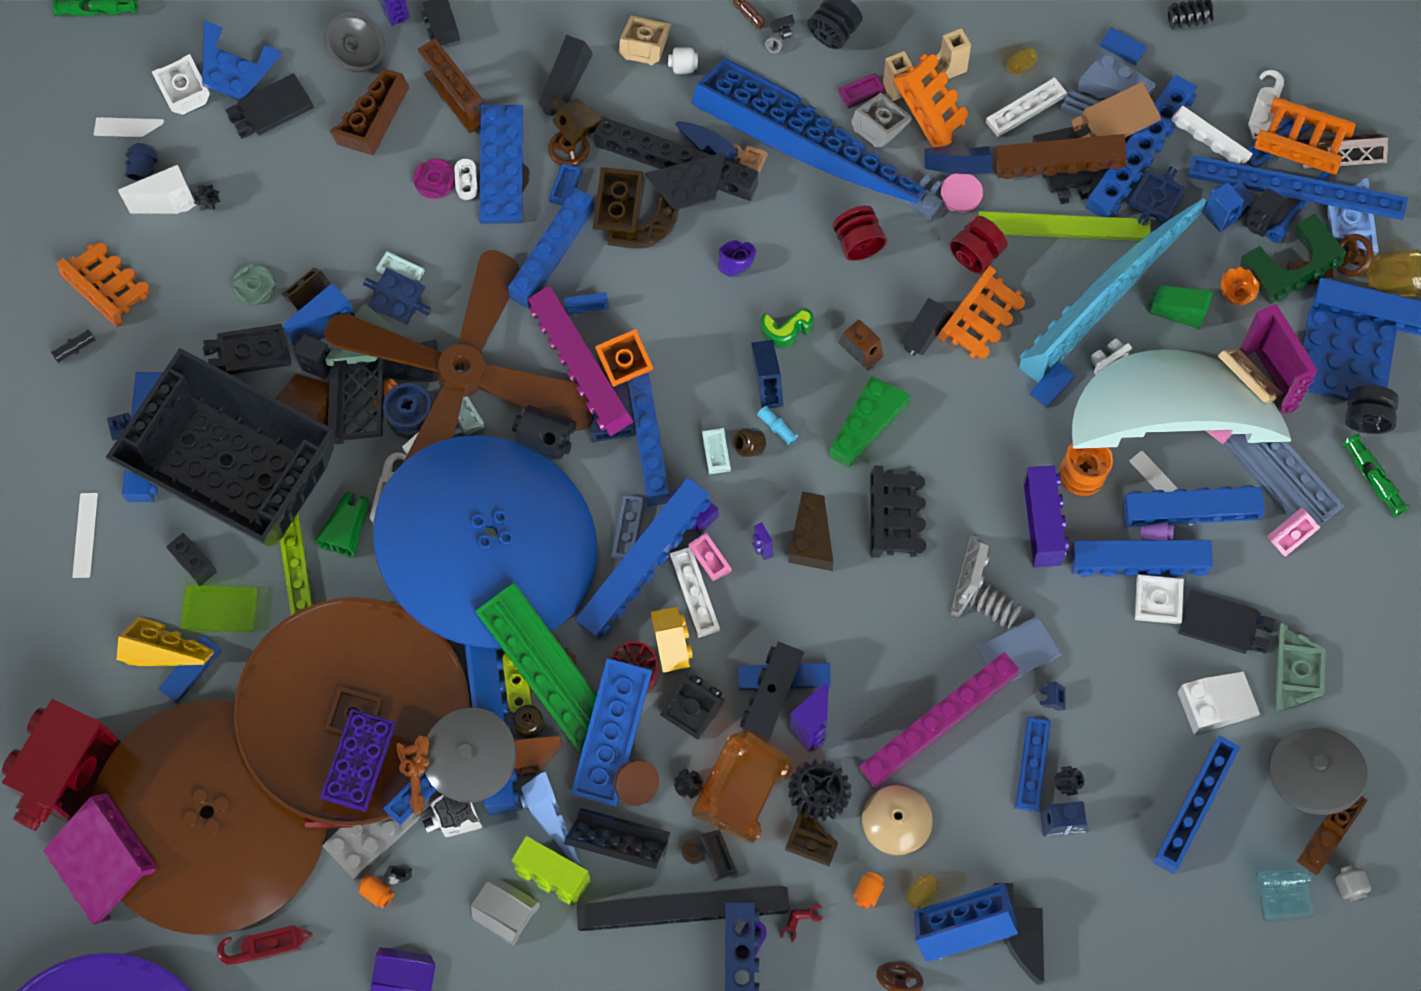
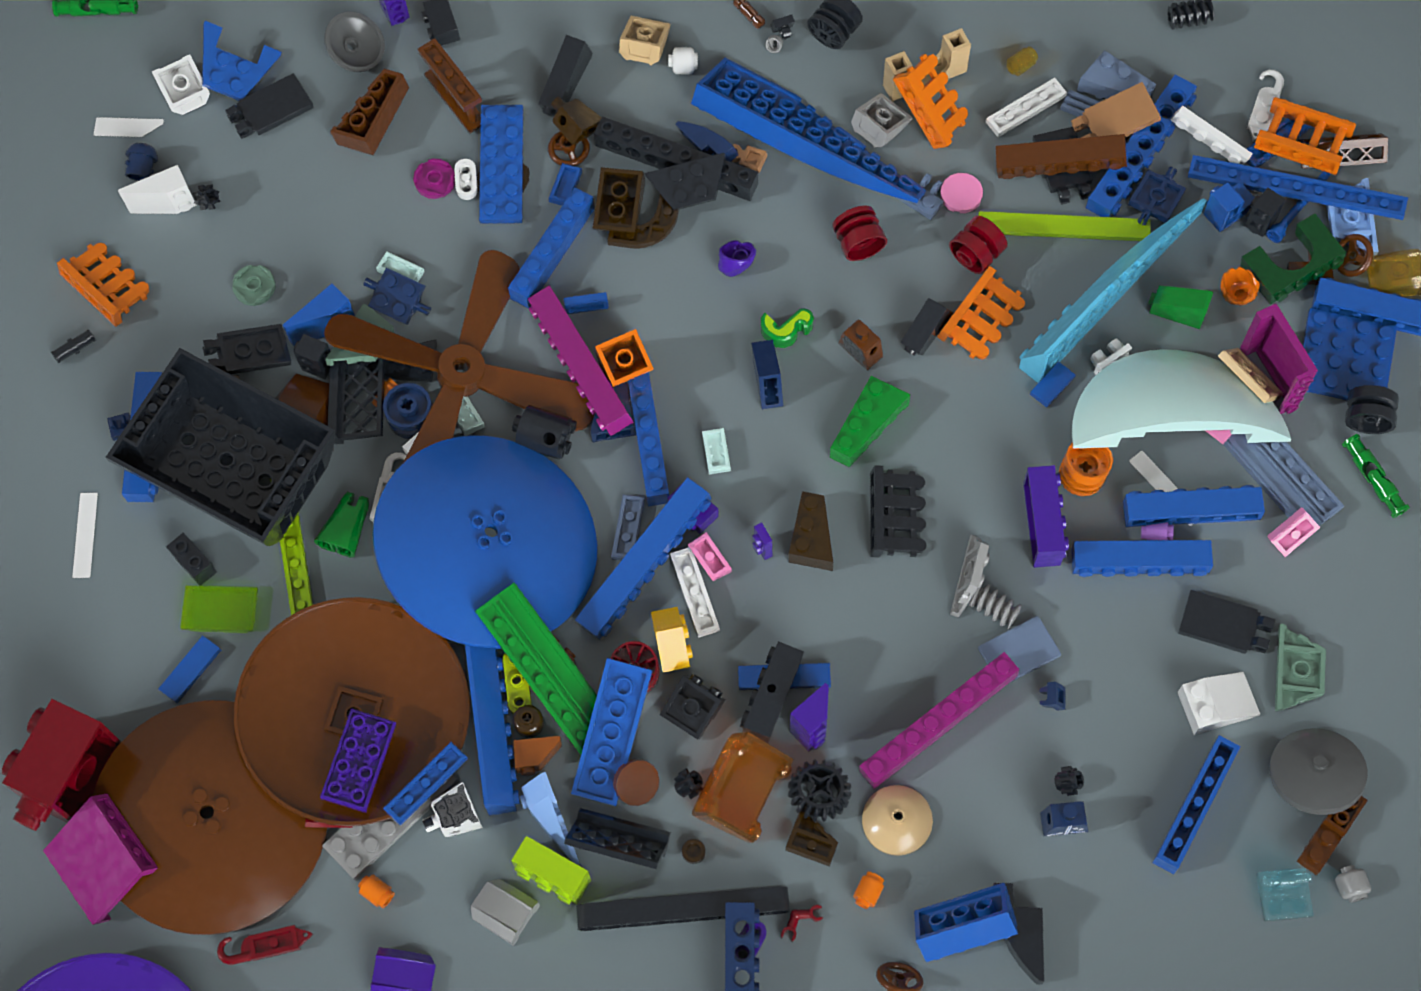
(150, 644): yellow wedge -> none
(306, 288): dark brown panel -> none
(397, 875): black tile -> none
(414, 768): dark orange piece -> none
(470, 755): dark grey dish -> none
(717, 855): black tile -> none
(749, 442): dark brown head -> none
(777, 425): medium azure pin -> none
(861, 90): magenta tile -> none
(922, 891): clear yellow brick -> none
(958, 159): dark blue slope -> none
(1033, 764): blue tile -> none
(1123, 46): blue tile -> none
(1159, 599): white plate -> none

